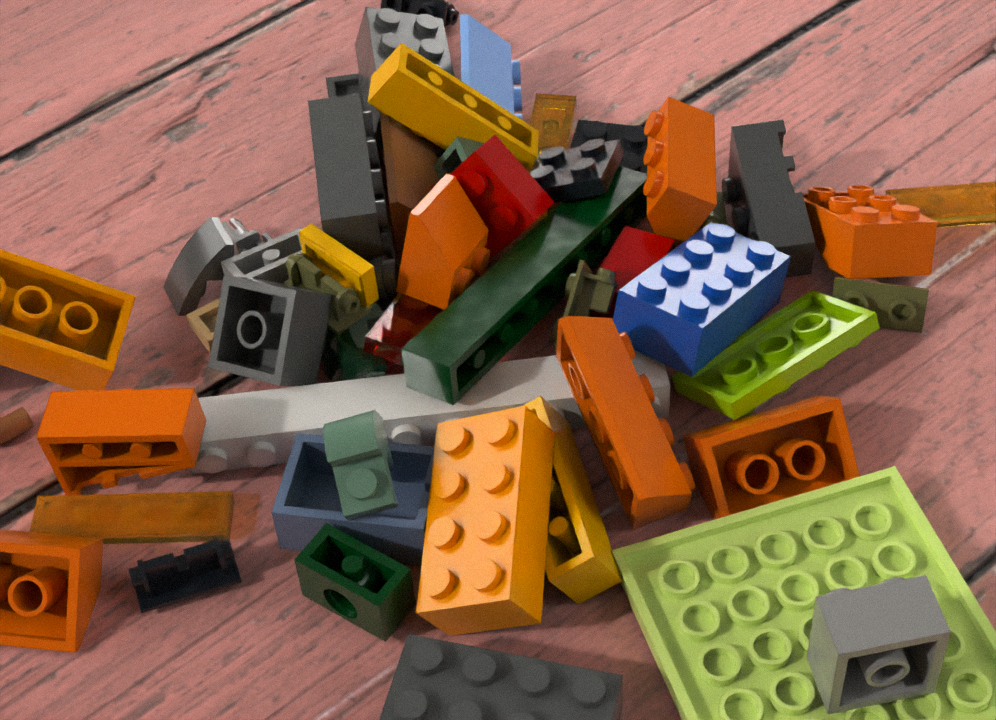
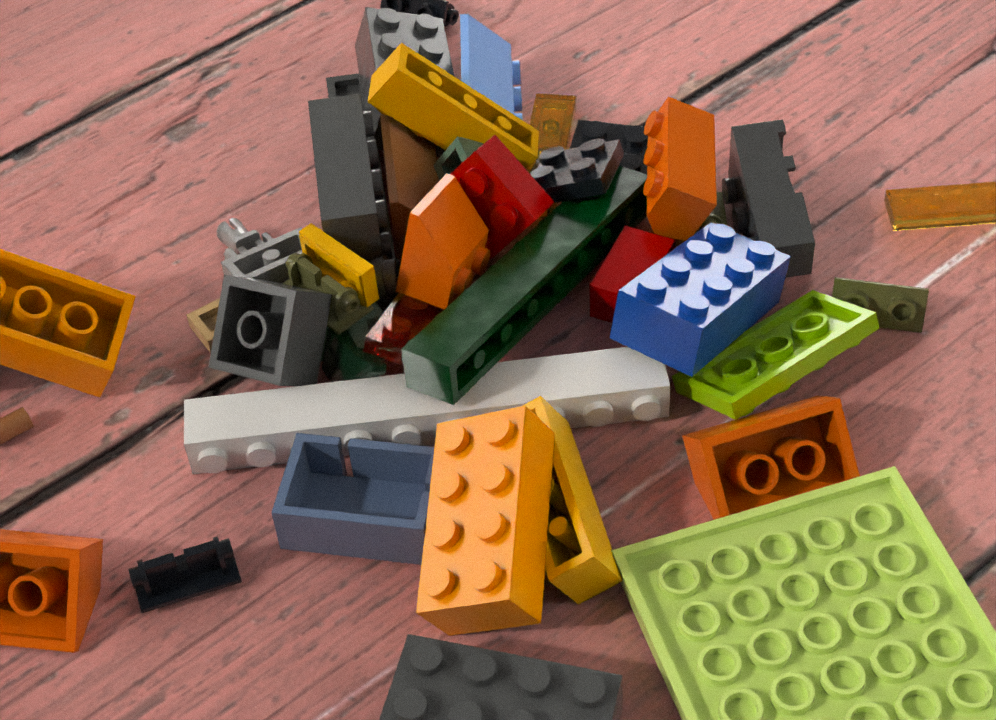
(120, 433): orange wedge -> none
(137, 516): clear yellow tile -> none
(198, 263): dark grey slope -> none
(355, 581): dark green brick -> none
(360, 463): sand green brick -> none
(587, 293): olive hinge -> none
(622, 420): orange slope -> none
(869, 233): orange slope -> none
(877, 643): light grey brick -> none

